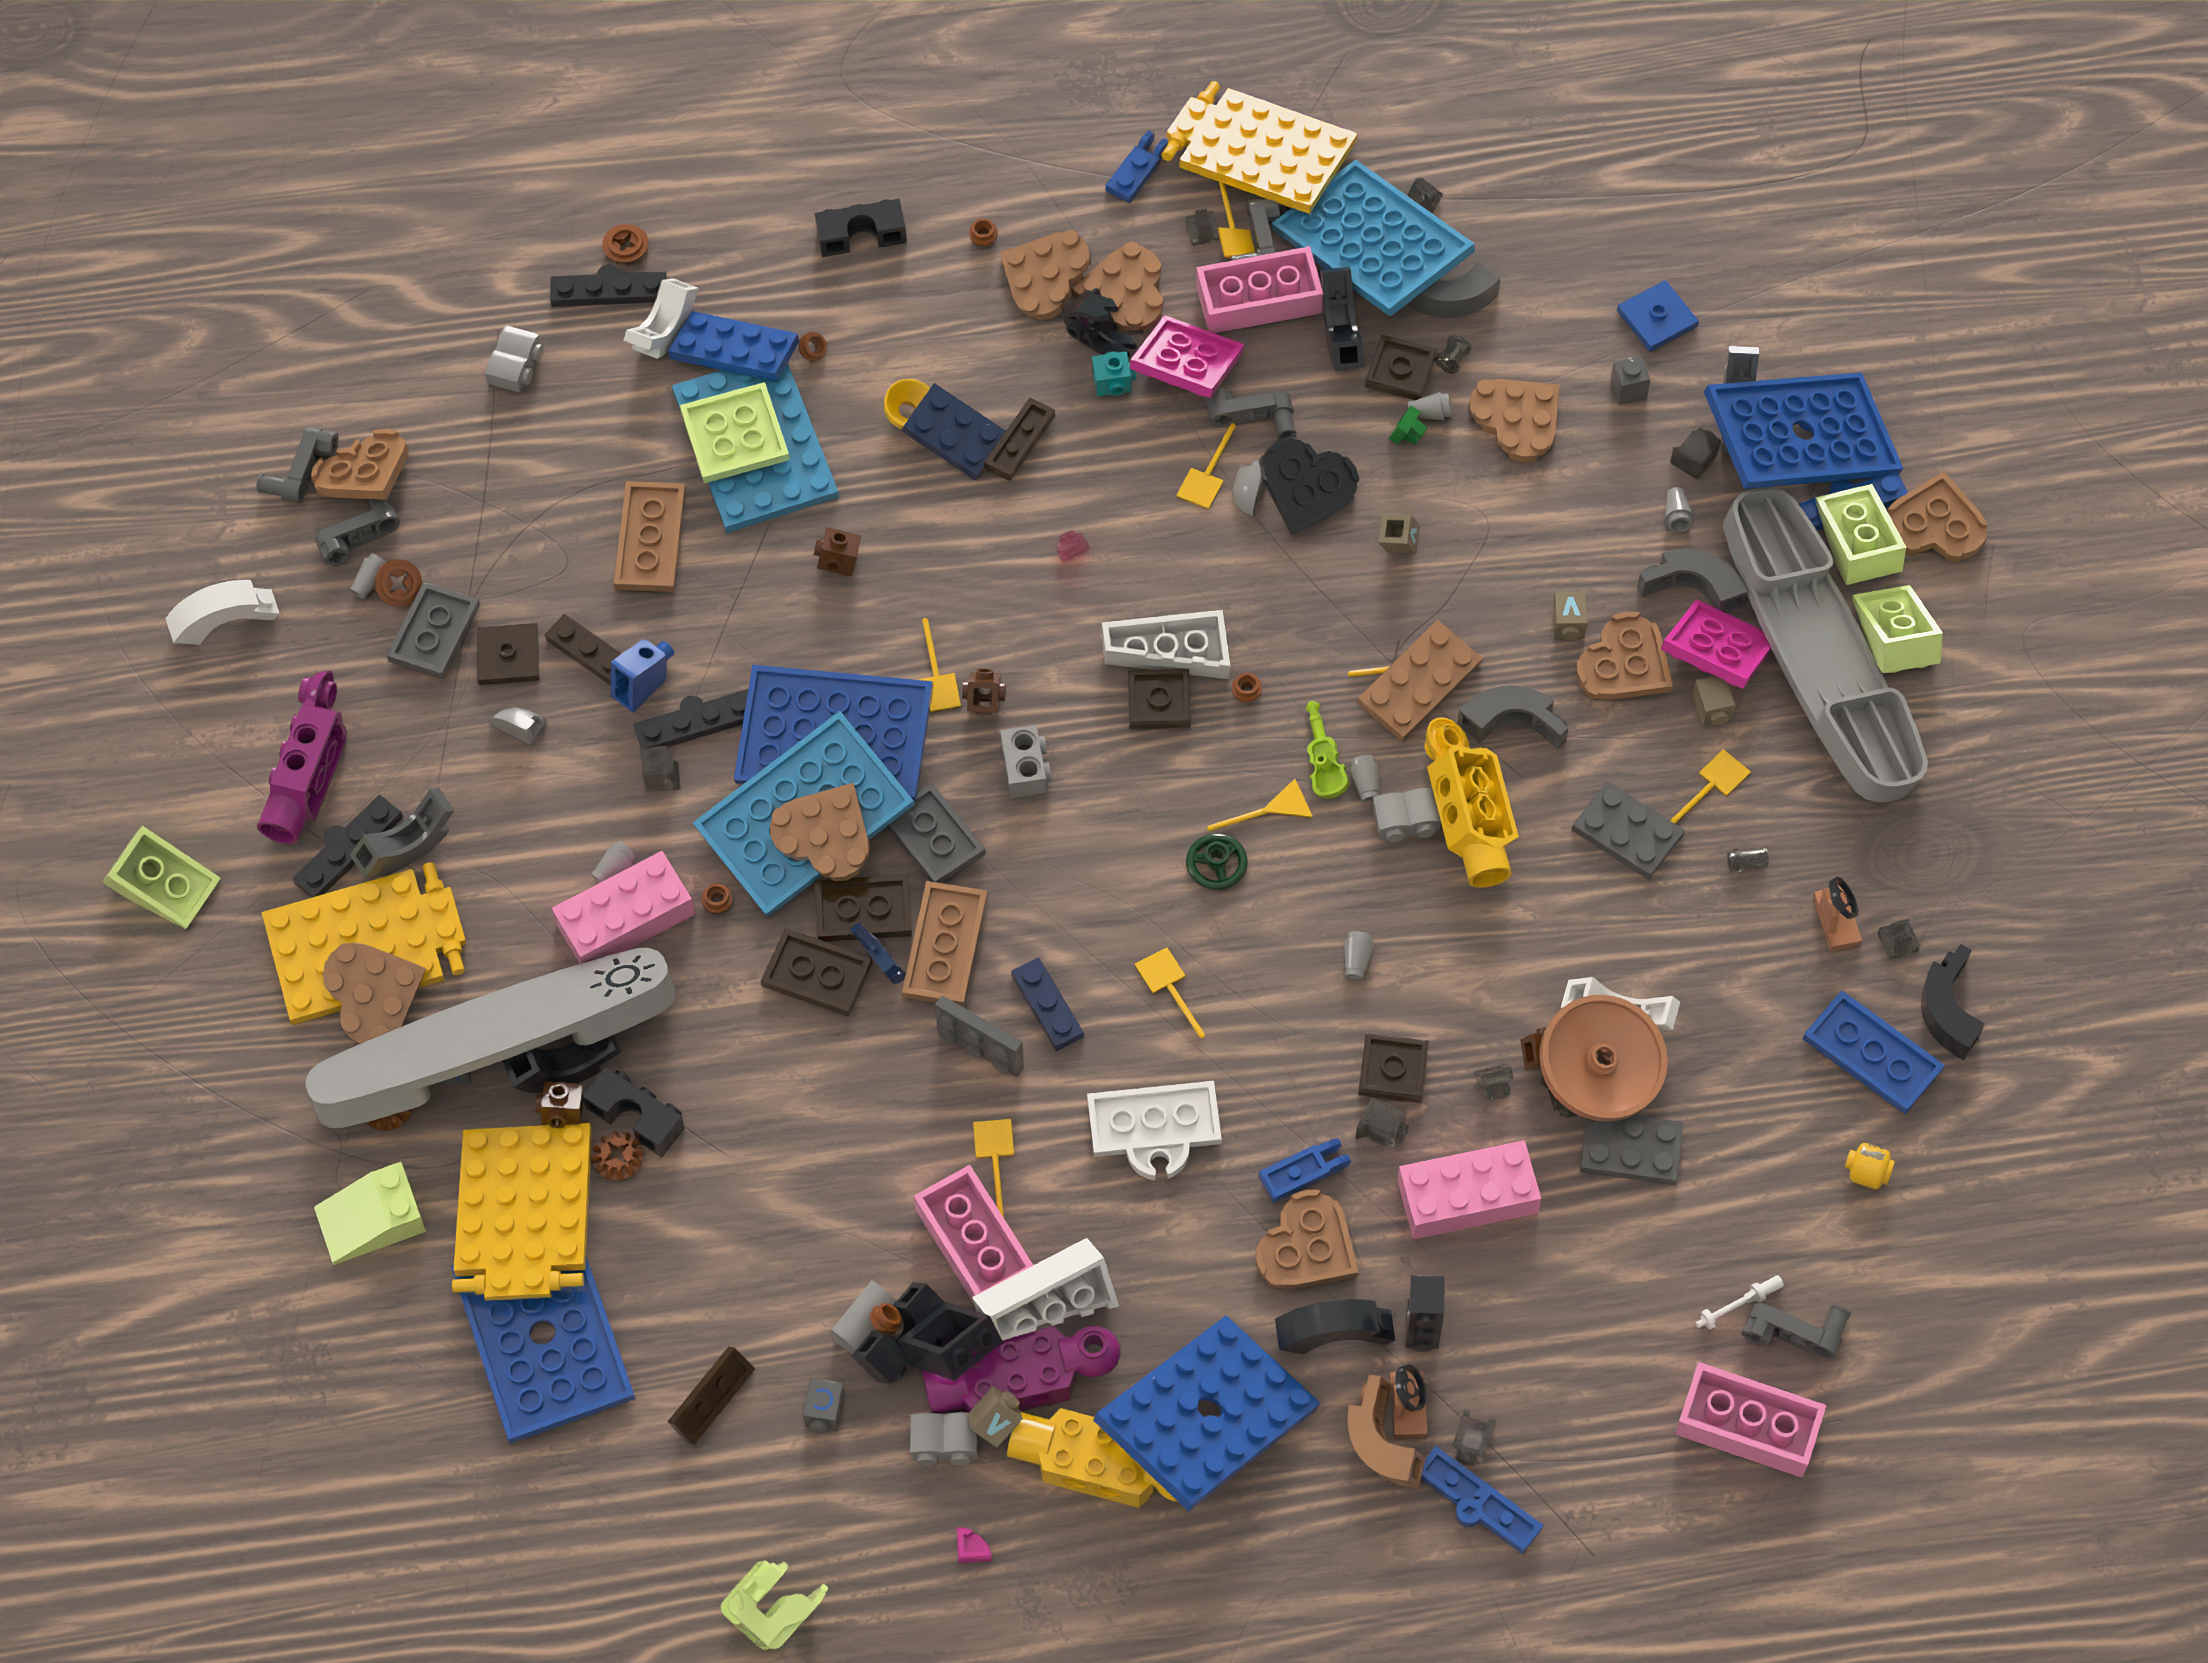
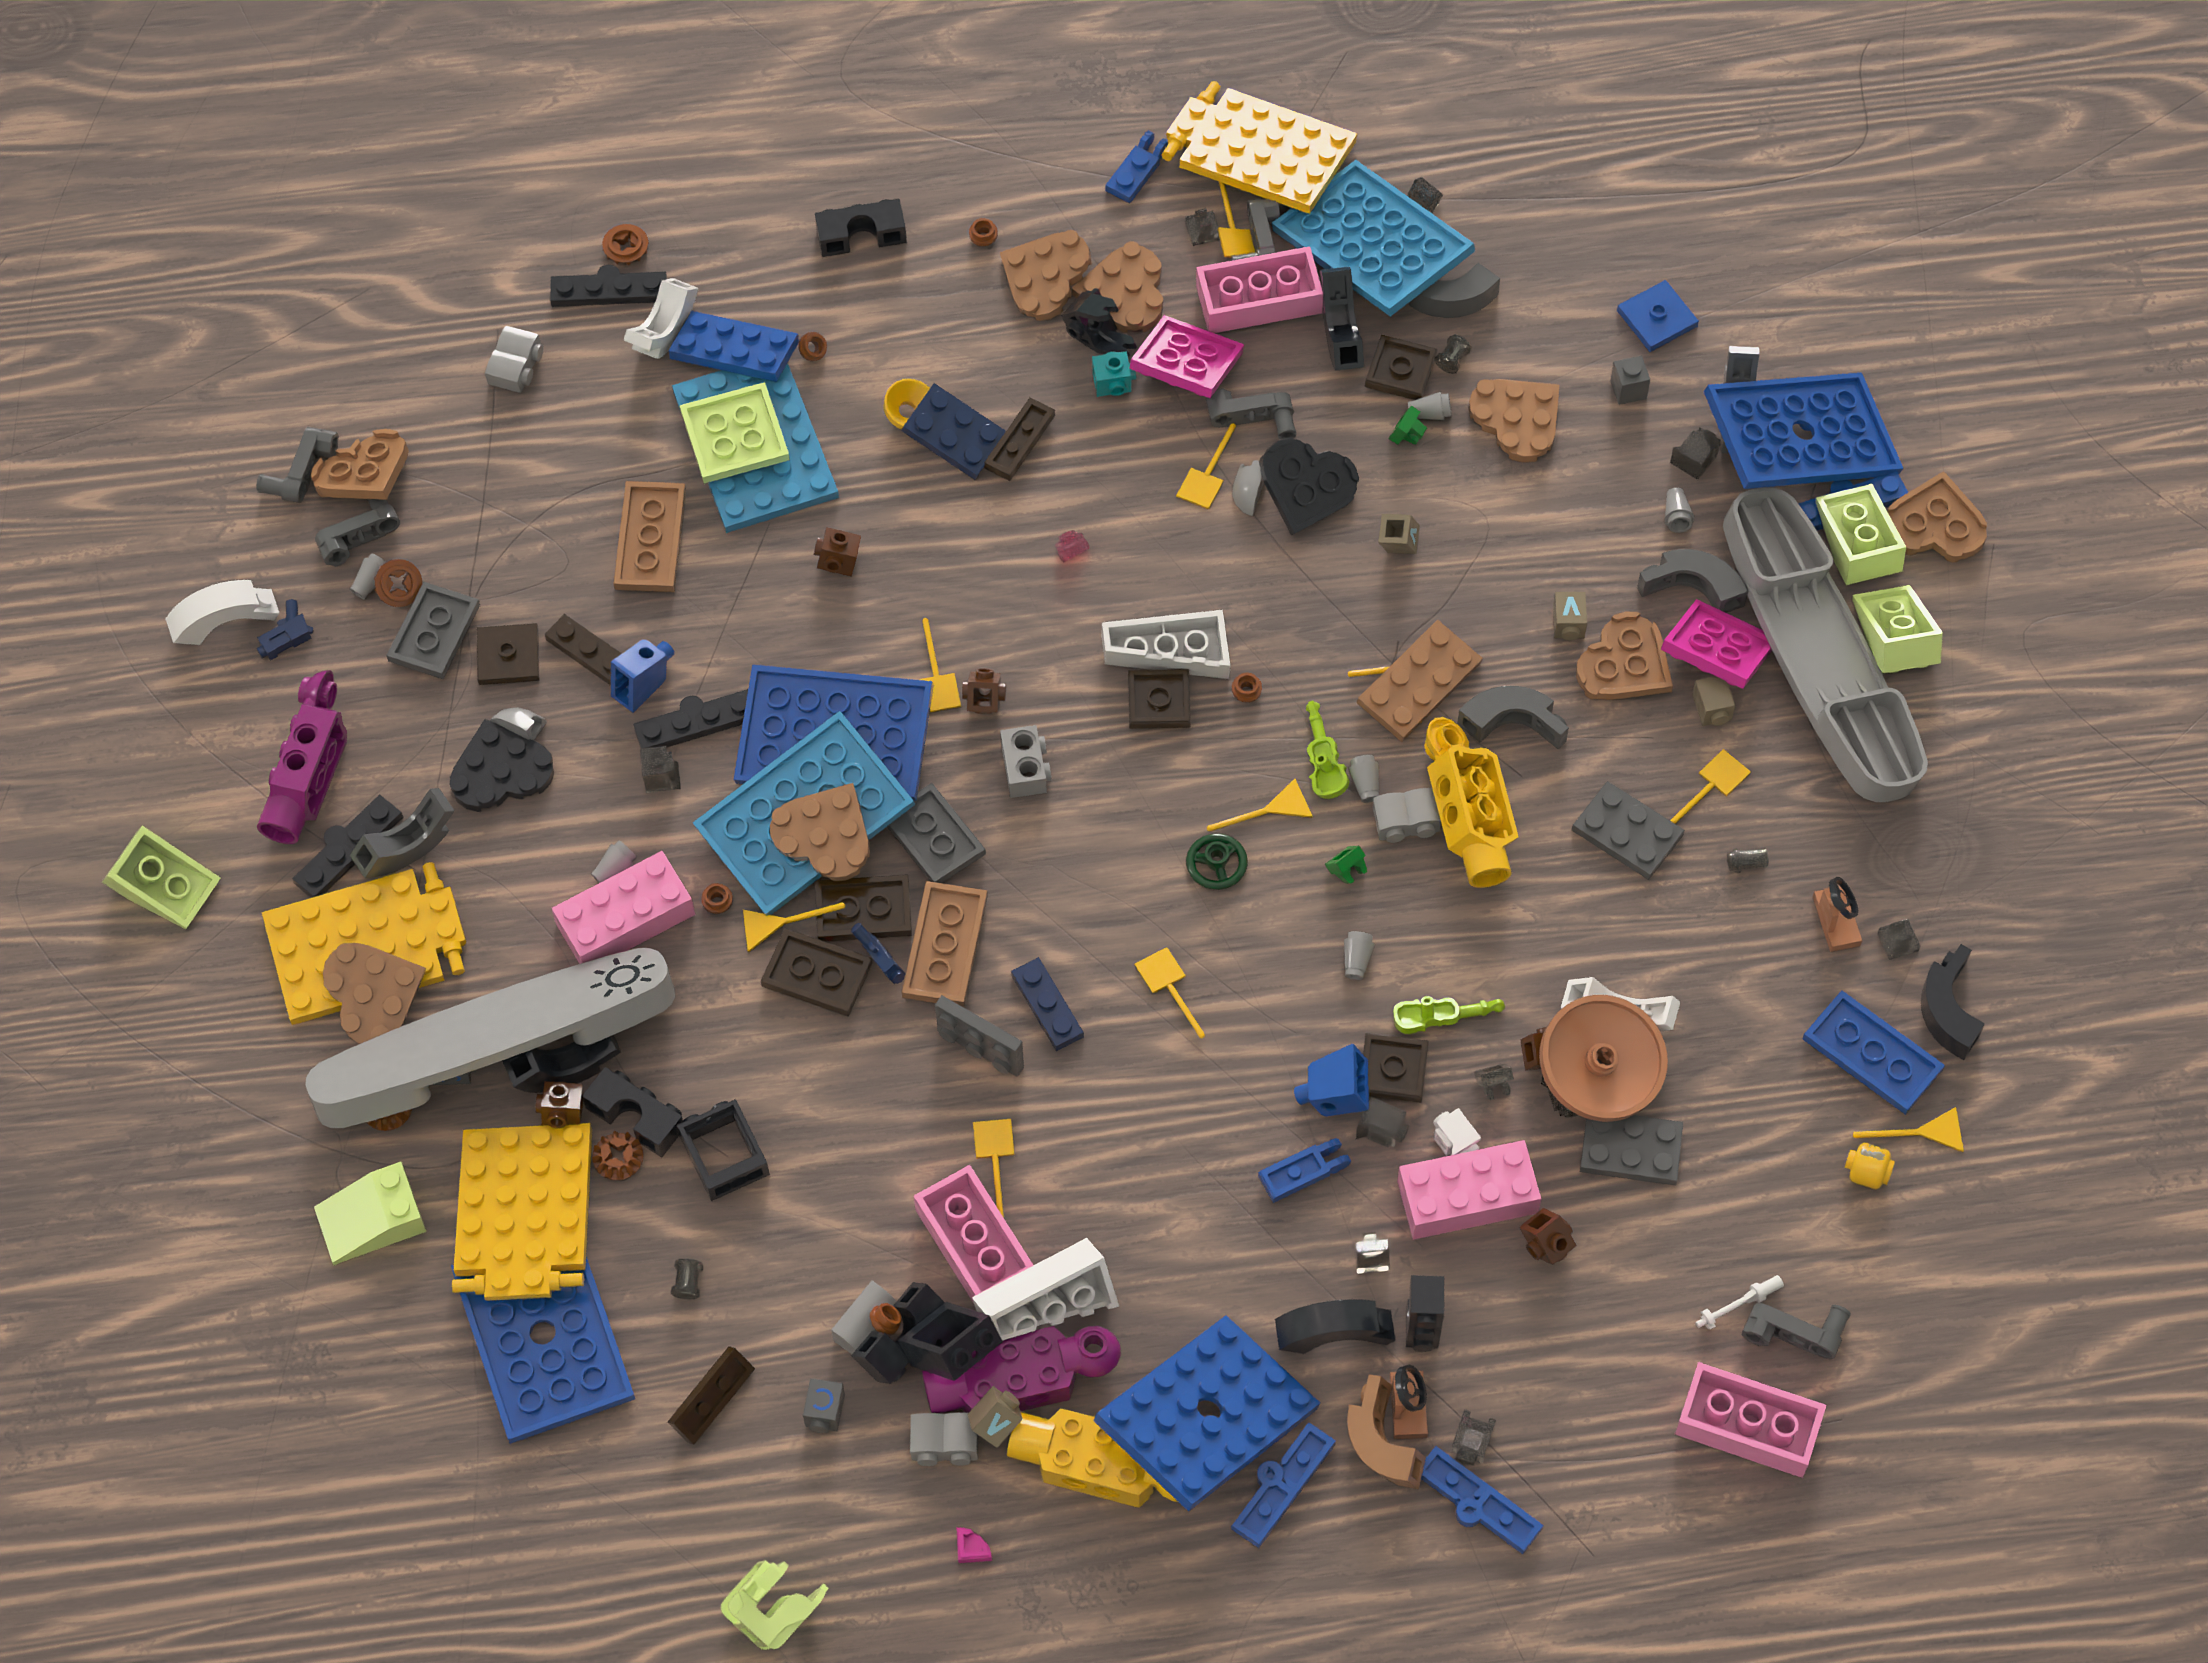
(289, 632): none -> dark blue piece
(499, 767): none -> black plate
(687, 1279): none -> clear smoke bush
(737, 1175): none -> black window
(760, 926): none -> yellow piece
(1154, 1124): white plate -> none
(1282, 1484): none -> blue hinge
(1308, 1245): medium nougat plate -> none
(1337, 1083): none -> blue torso
(1349, 857): none -> green tile
(1372, 1254): none -> clear smoke tile
(1417, 1016): none -> lime piece
(1455, 1133): none -> white window
(1548, 1236): none -> reddish brown brick
(1942, 1129): none -> yellow piece

